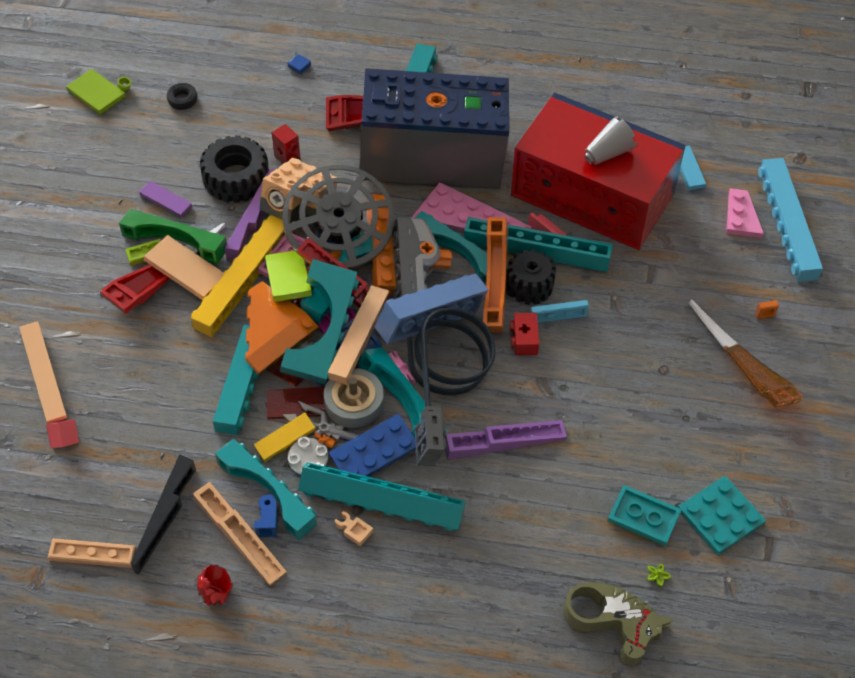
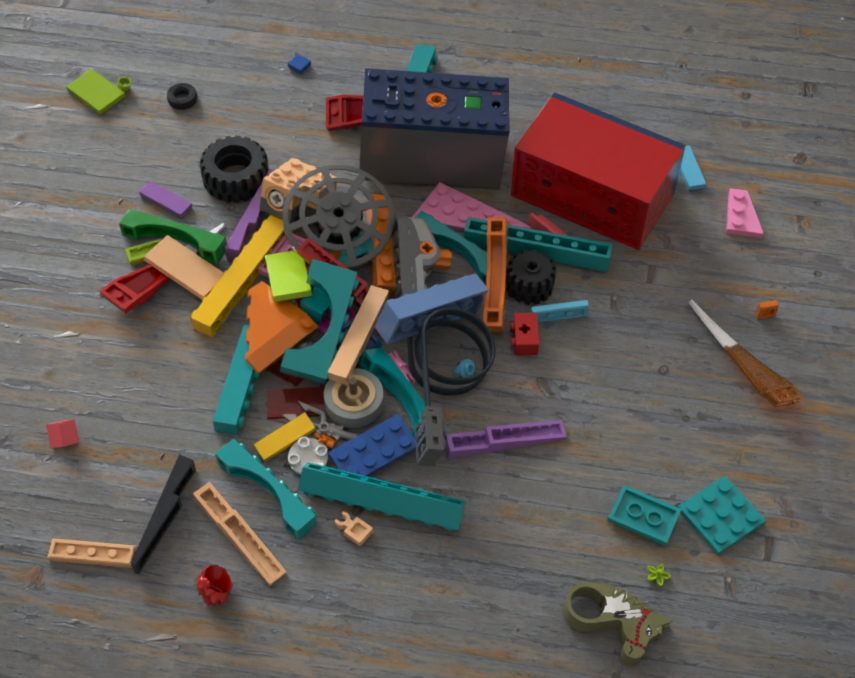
(43, 372): light nougat slope -> none
(269, 516): blue leg -> none
(285, 144): red brick -> none
(465, 369): none -> medium azure plate
(610, 142): light grey cone -> none
(790, 220): medium azure brick -> none

